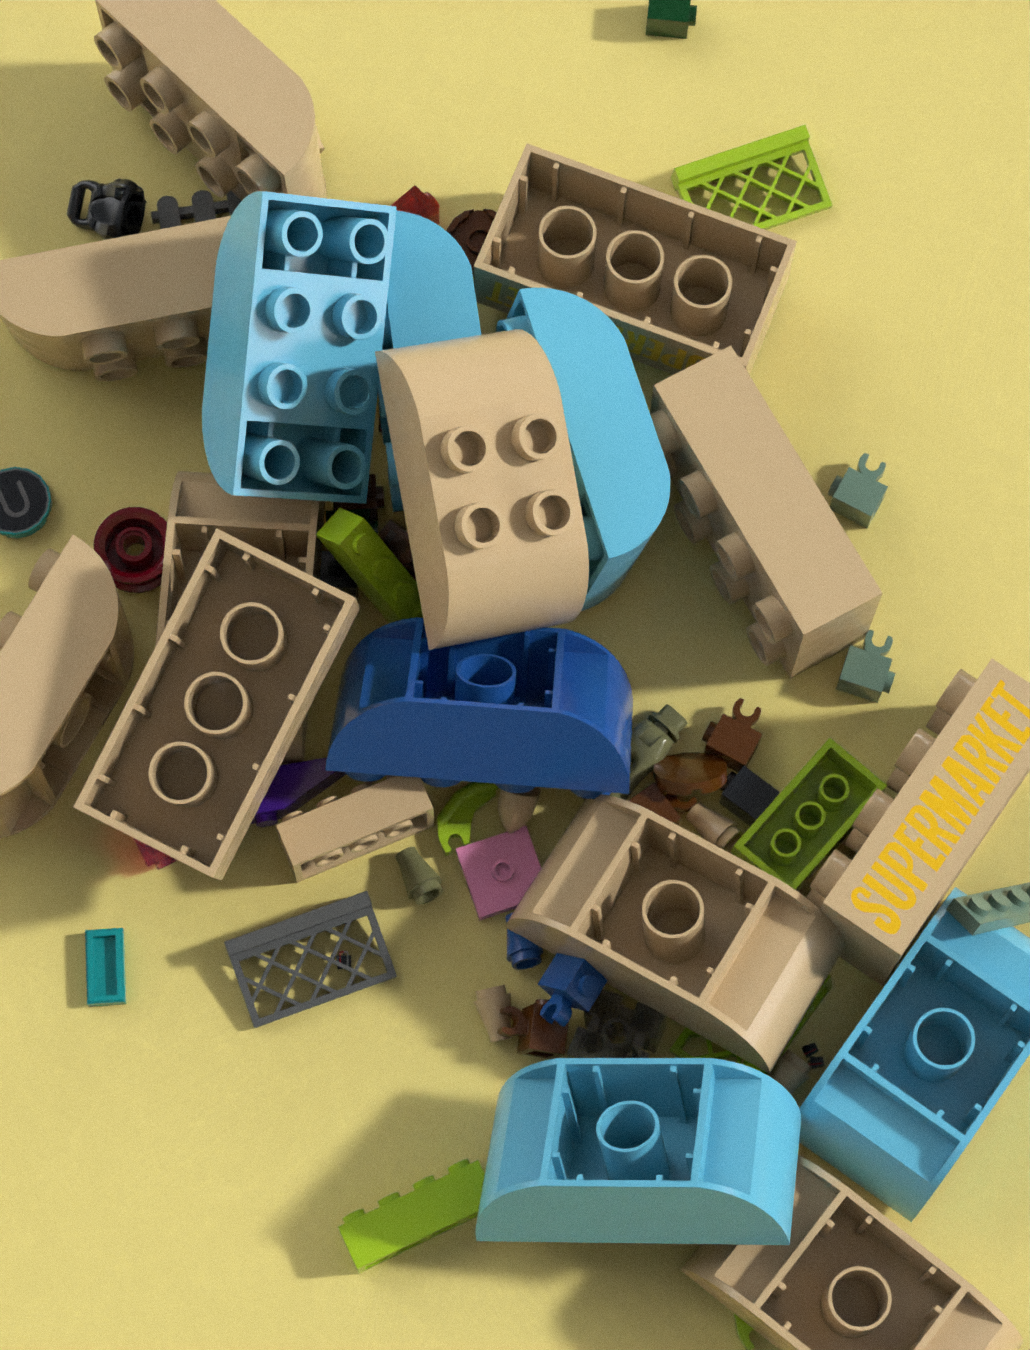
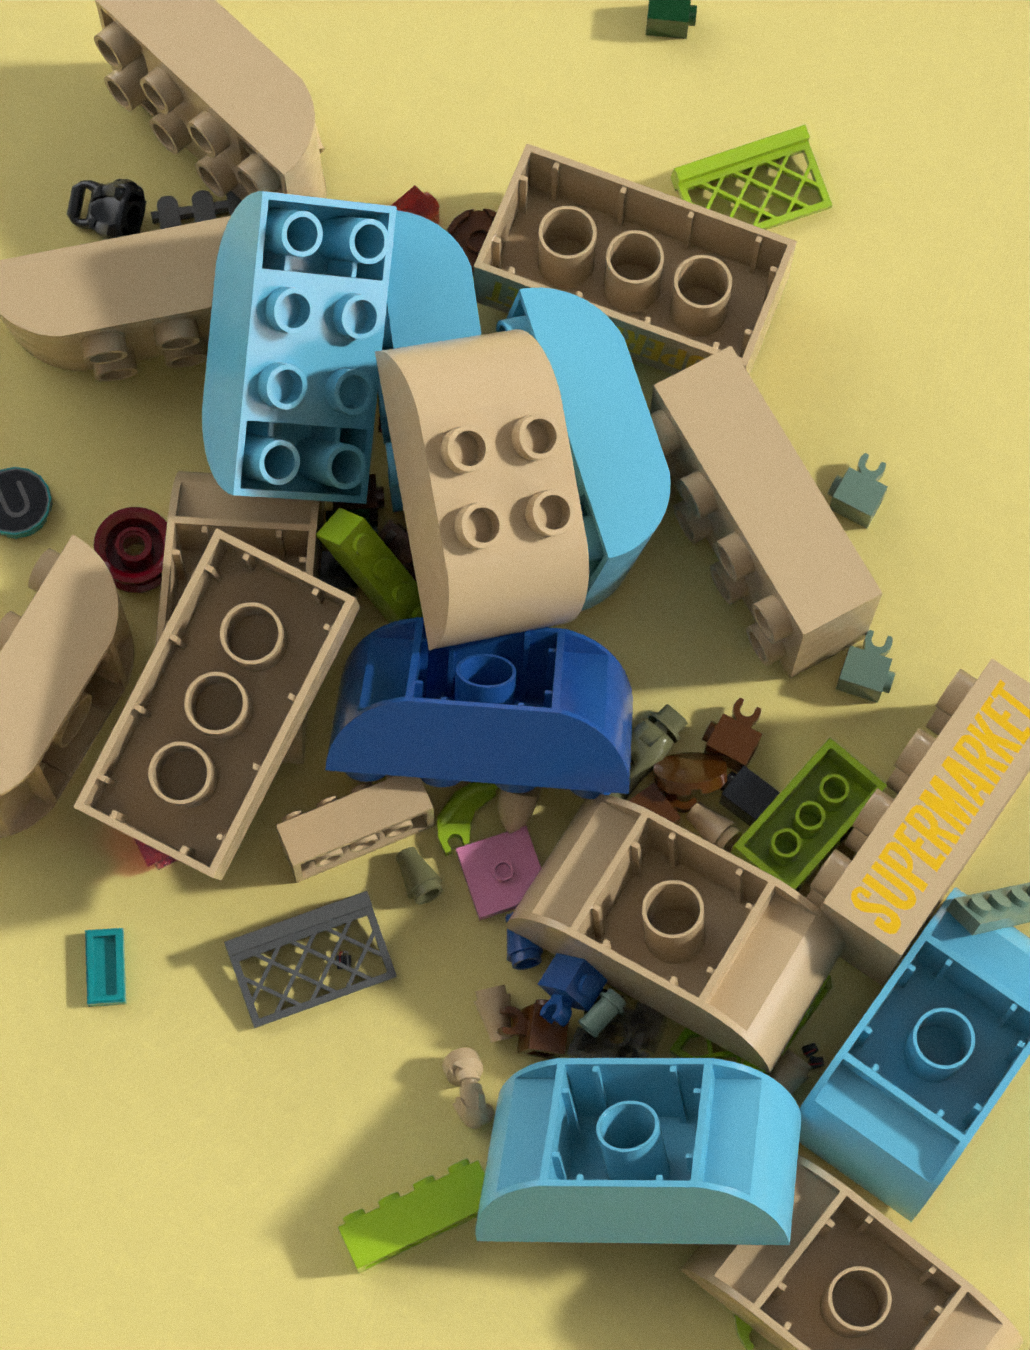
(292, 788): dark purple slope -> none
(464, 1070): none -> tan arm
(602, 1012): none -> sand green pin

